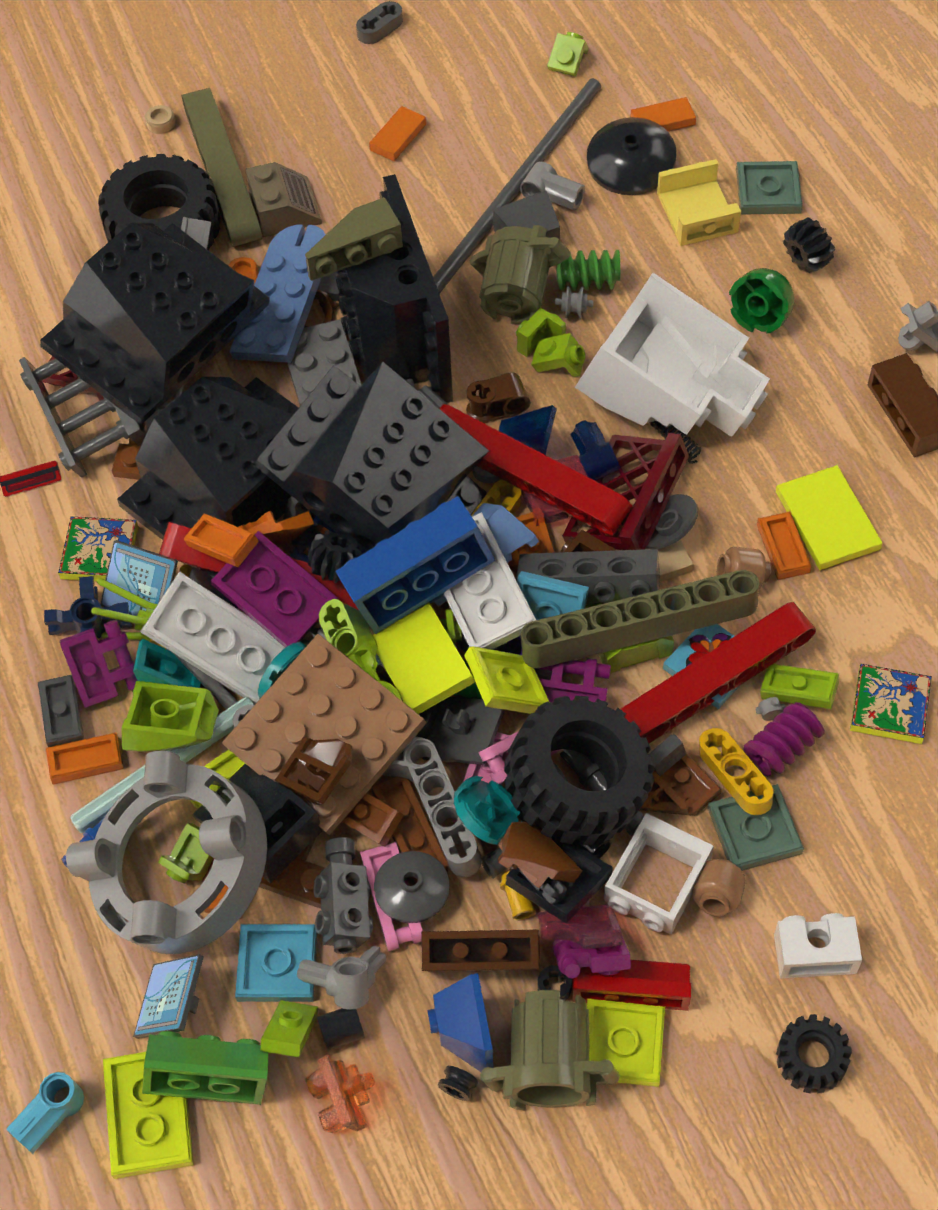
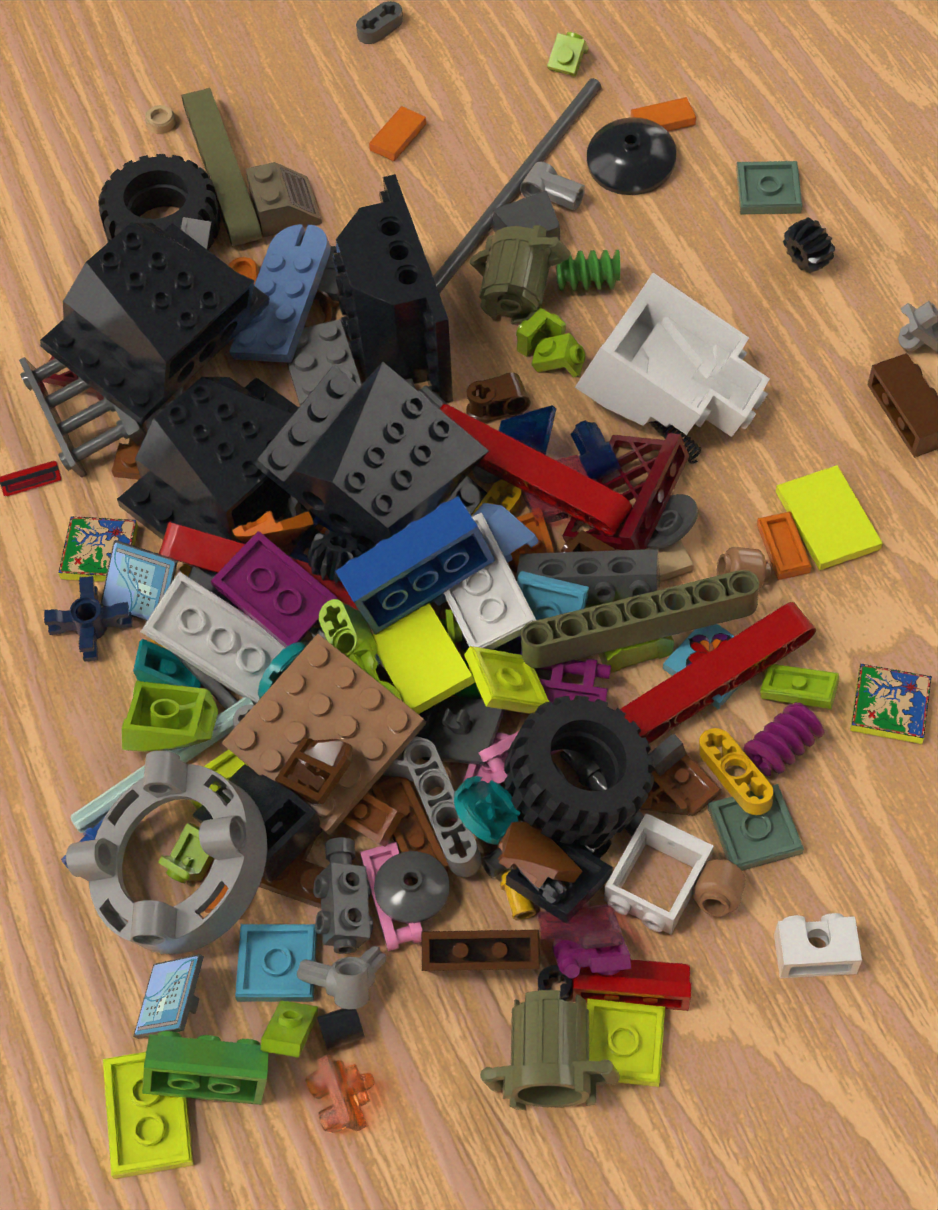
(45, 1115): medium azure piece -> none
(60, 710): dark grey plate -> none
(84, 758): orange tile -> none
(89, 665): magenta plate -> none
(139, 620): lime plant -> none
(221, 540): orange tile -> none
(356, 238): olive slope -> none
(457, 1083): black bush -> none
(462, 1022): blue slope -> none
(574, 302): light grey wheel -> none
(697, 203): light yellow panel -> none
(762, 300): green cylinder -> none
(770, 708): light grey piece -> none
(797, 1070): black tyre -> none

